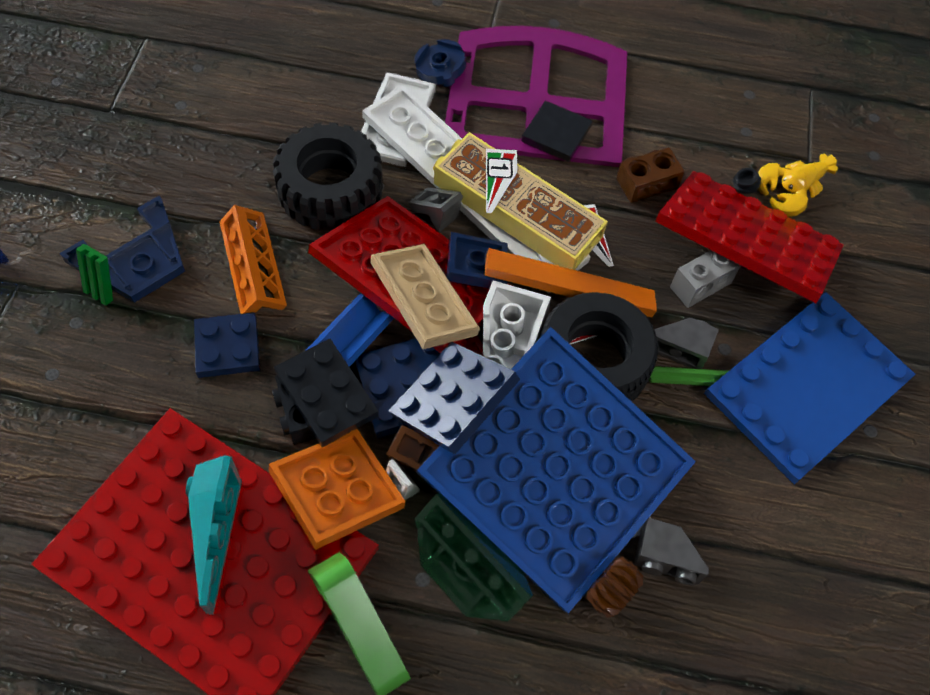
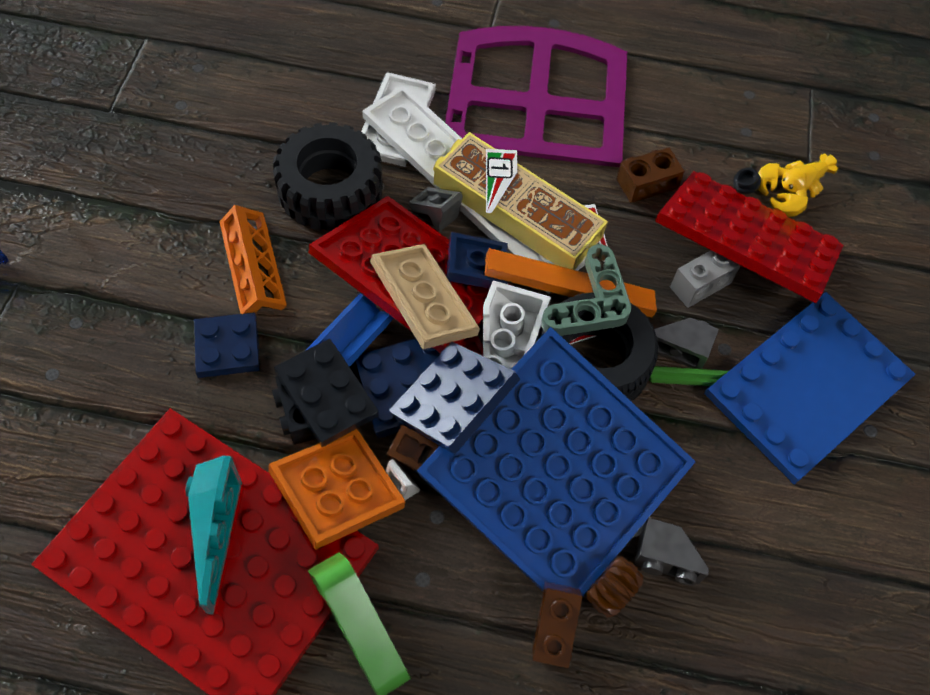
(94, 274): green tile -> none
(144, 261): dark blue wing -> none
(444, 73): dark blue plate -> none
(469, 564): clear green wedge -> none
(556, 624): none -> reddish brown brick
(557, 131): black tile -> none
(601, 304): none -> sand green beam

